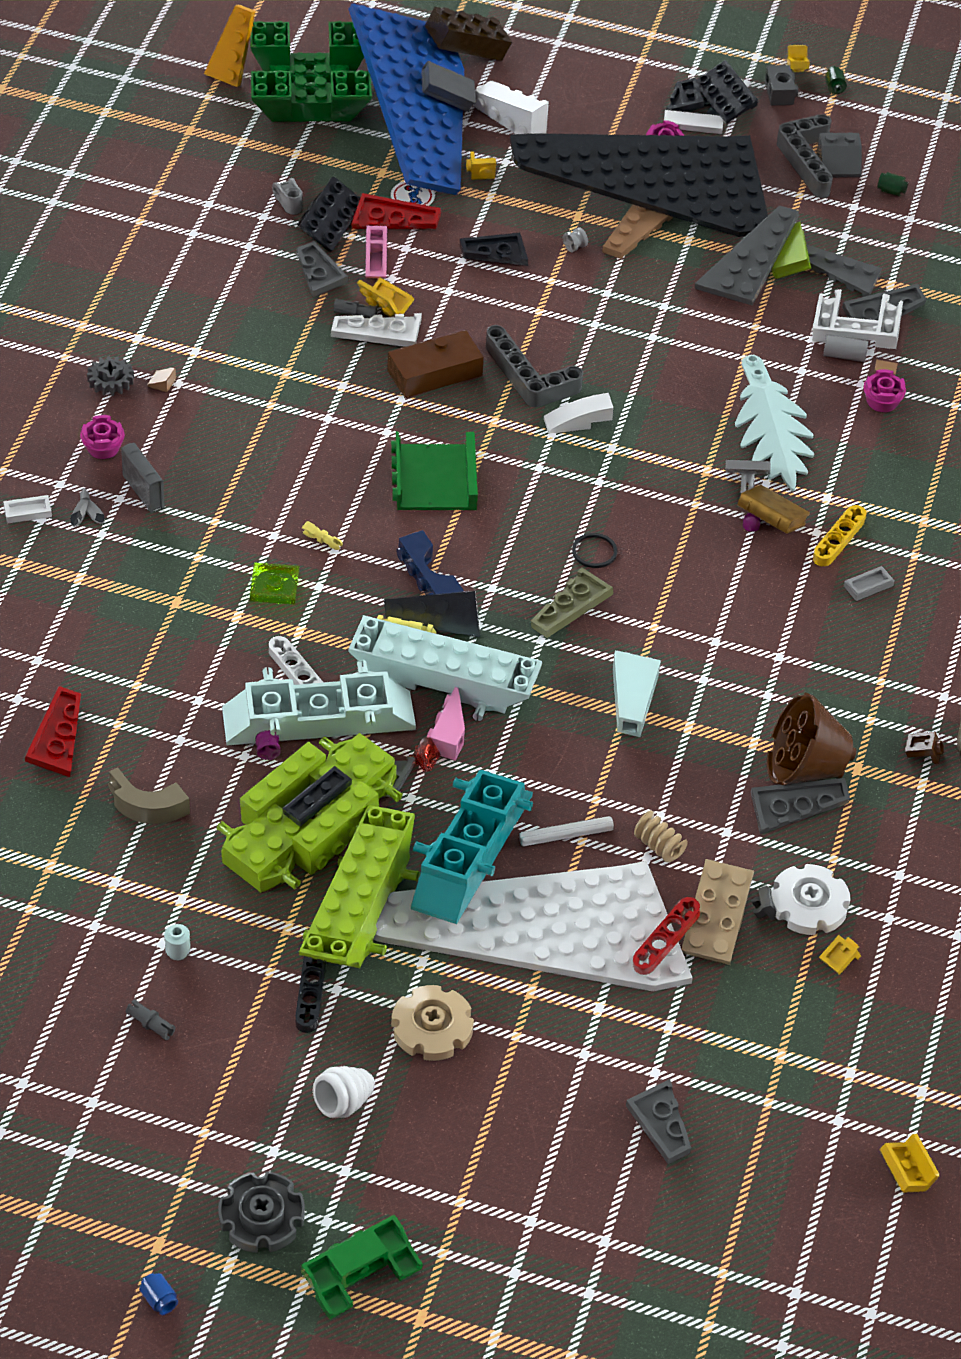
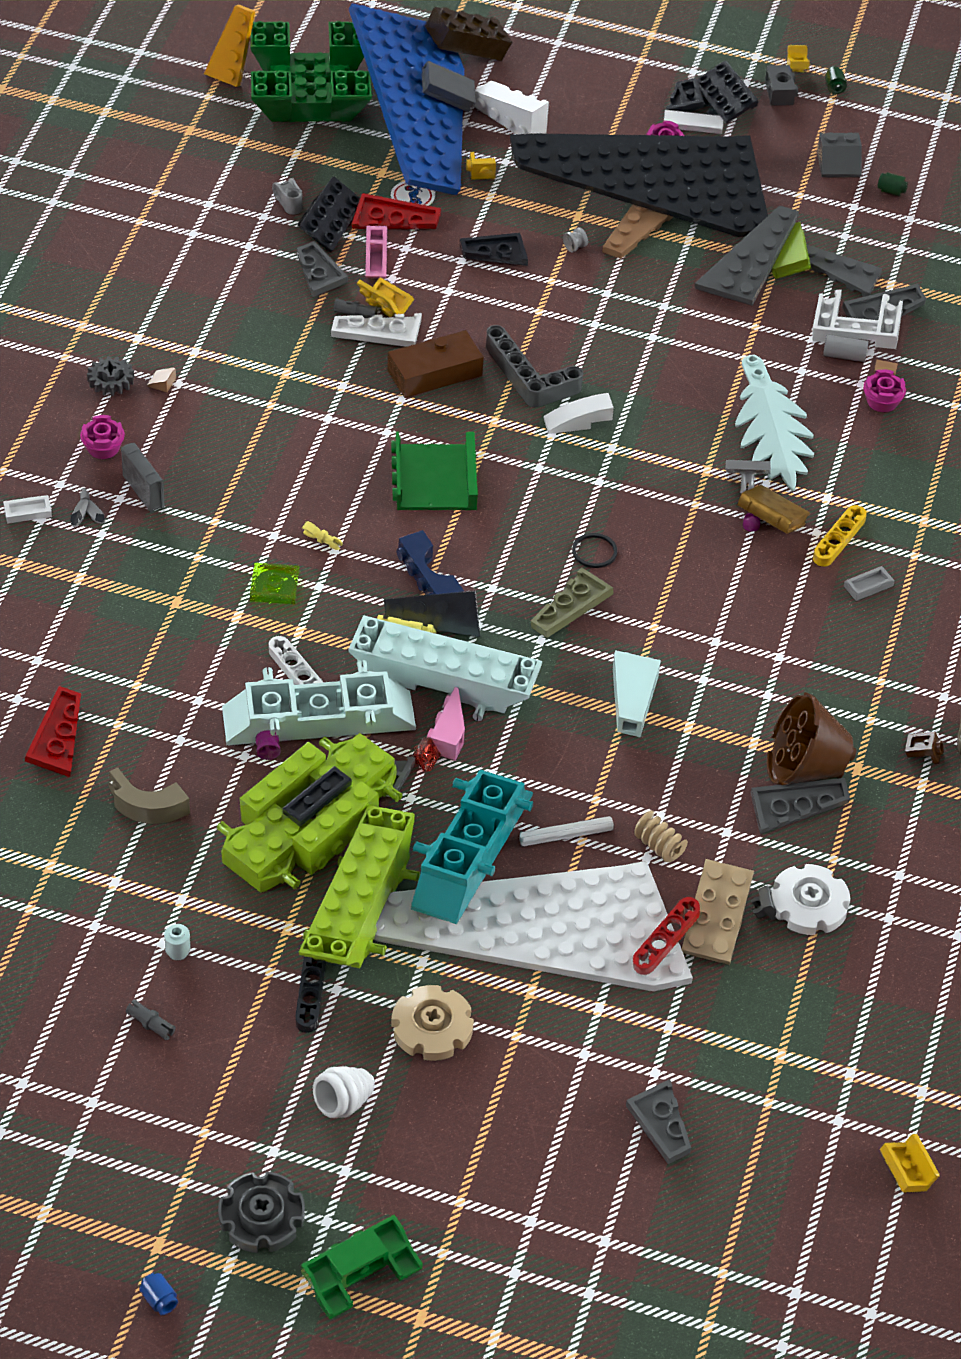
(794, 143): dark grey beam -> none
(840, 954): yellow bracket -> none

